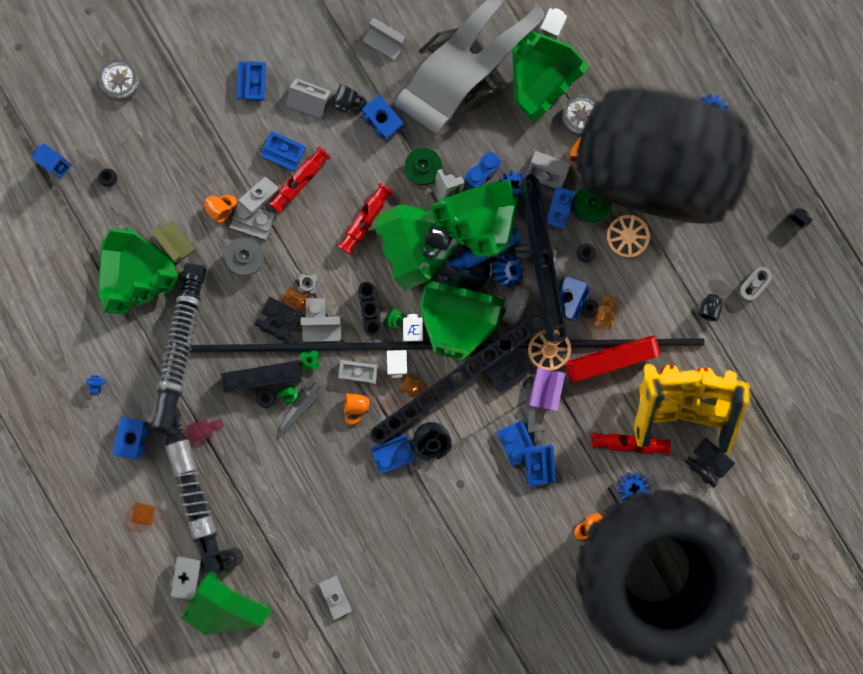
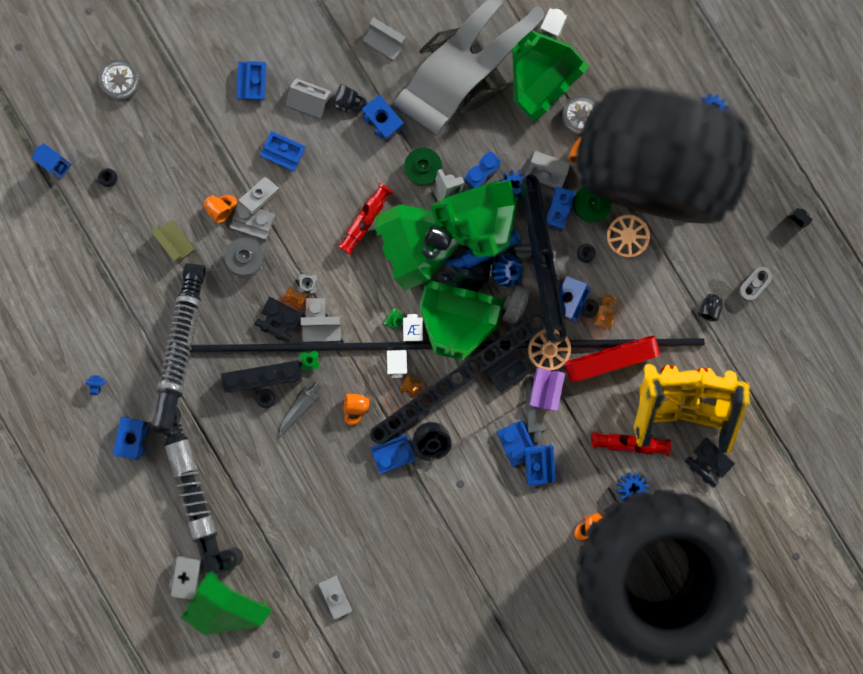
(132, 271): green panel -> none
(143, 513): clear orange plate -> none
(203, 430): clear pink plate -> none
(289, 394): green plate -> none
(304, 174): red piece -> none
(358, 371): light grey plate -> none
(366, 301): black beam -> none

